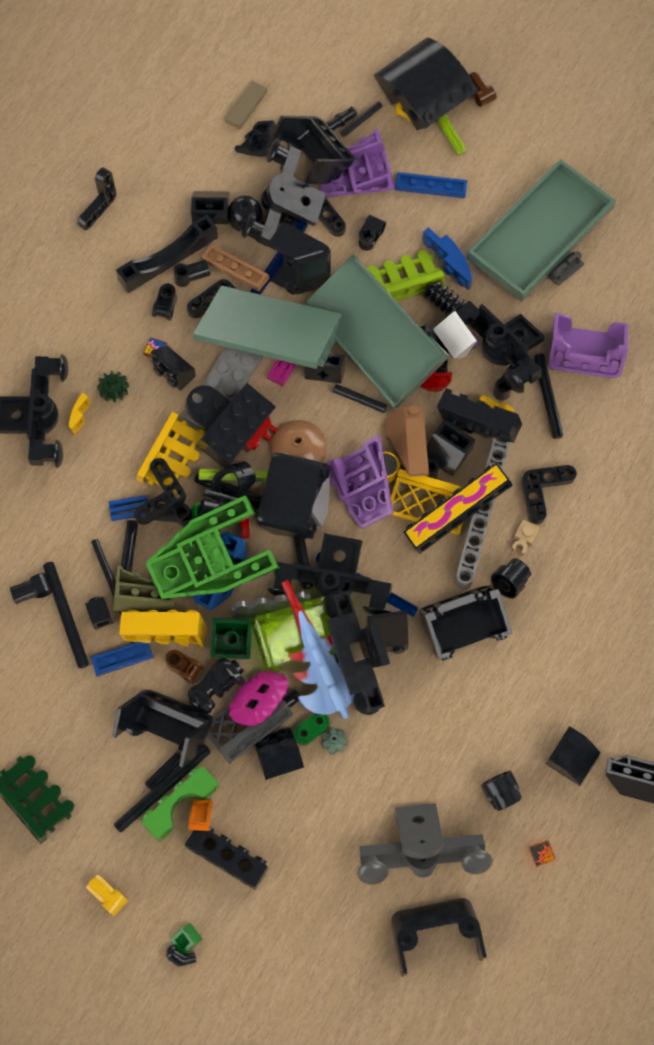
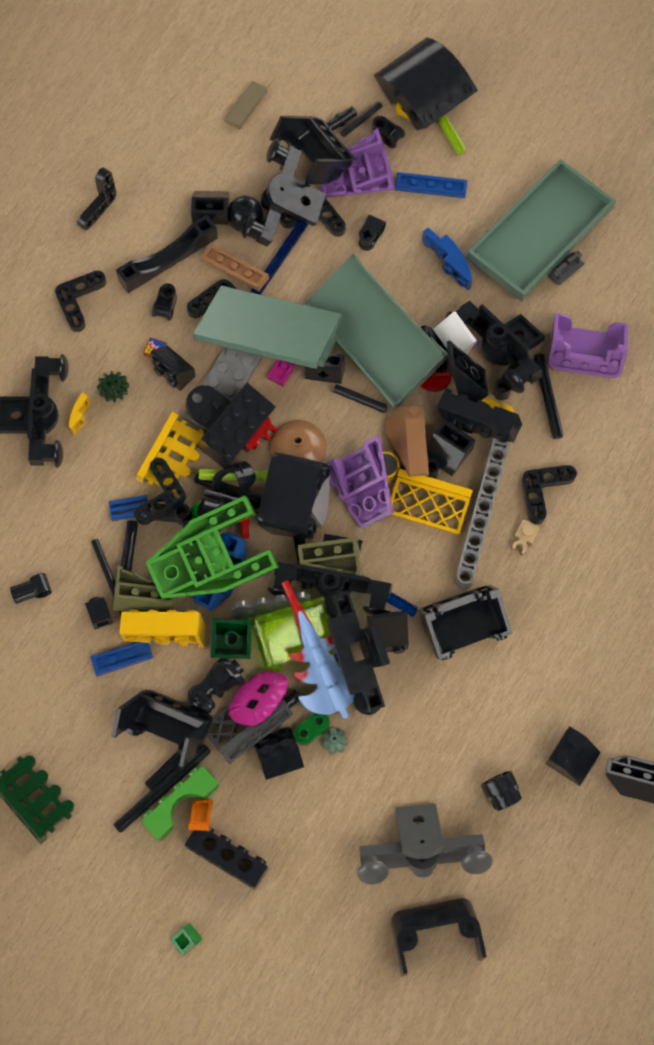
(66, 615): black axle -> none
(73, 293): none -> black beam
(110, 898): yellow piece -> none
(178, 958): black arm -> none
(186, 668): reddish brown piece -> none
(191, 272): black piece -> none
(257, 139): black slope -> none
(305, 260): black windscreen -> none
(333, 555): none -> olive wedge
(390, 132): none -> black piece
(414, 283): lime fence -> none
(442, 298): black piece -> none
(457, 508): brick -> none
(467, 374): none -> black slope
(485, 93): reddish brown piece -> none
(511, 578): black piece -> none
(542, 853): clear orange tile -> none

